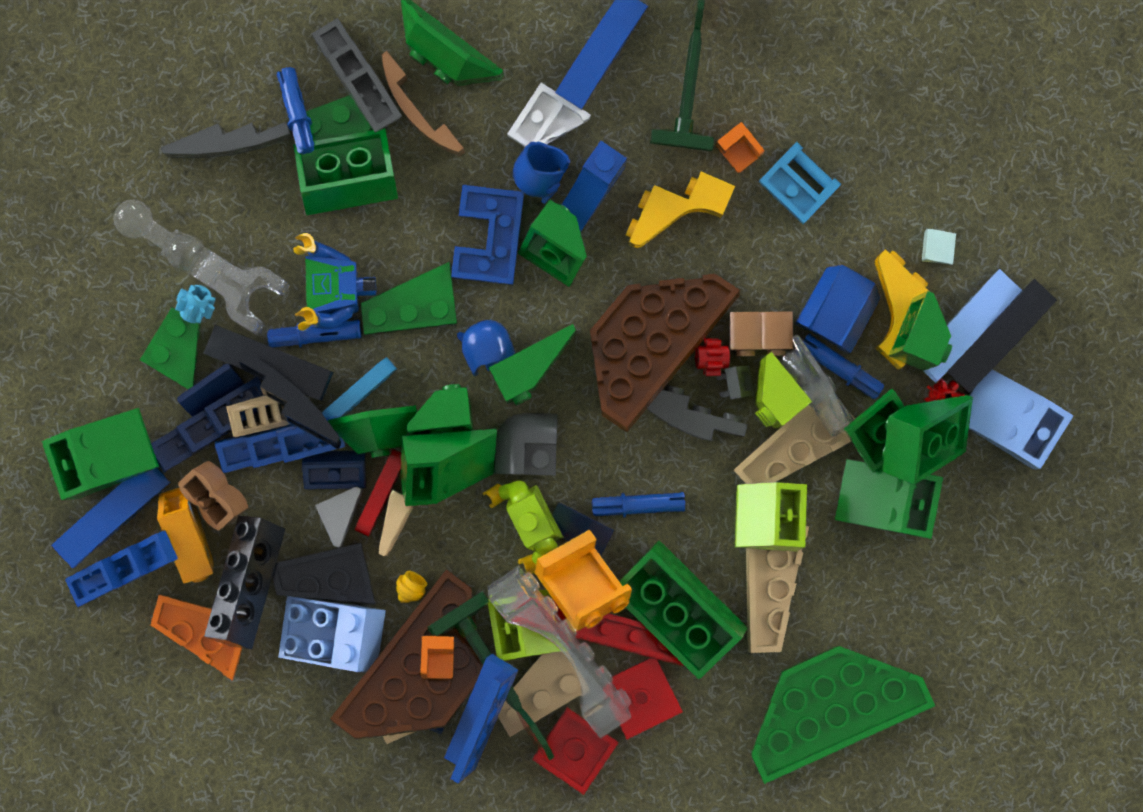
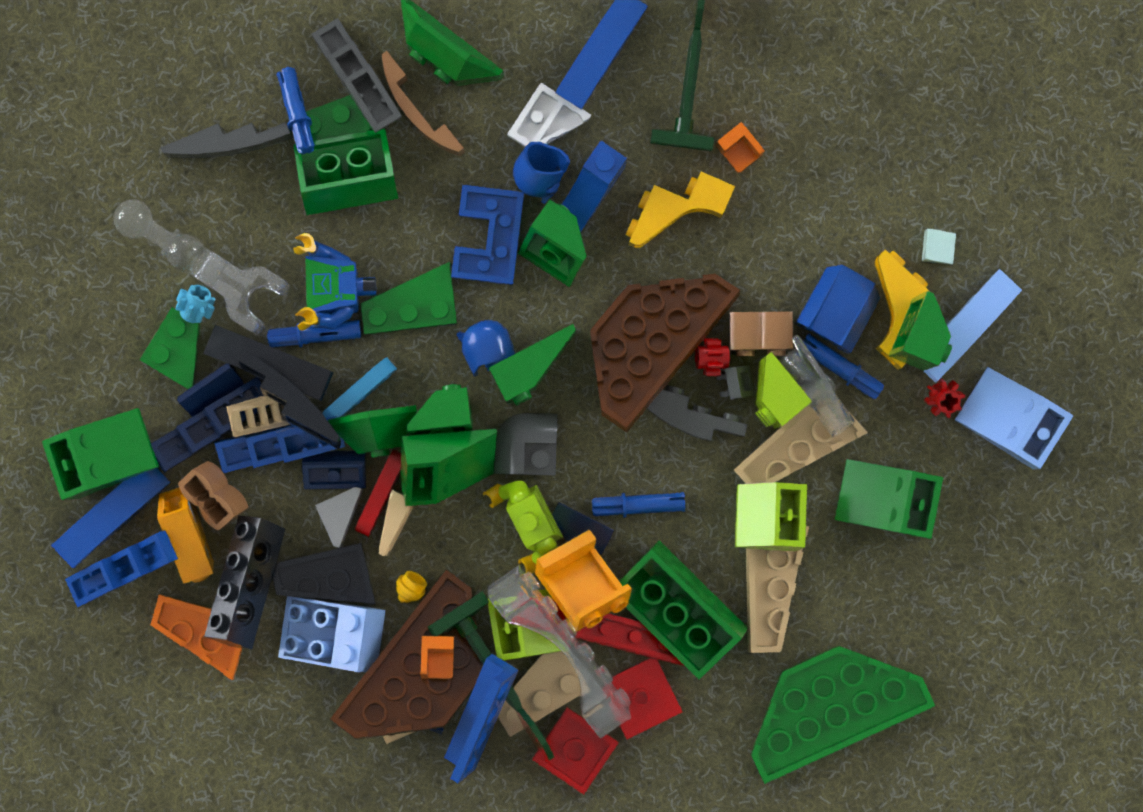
(792, 190): dark azure plate -> none
(869, 430): green slope -> none
(926, 437): green slope -> none
(1002, 335): black slope -> none

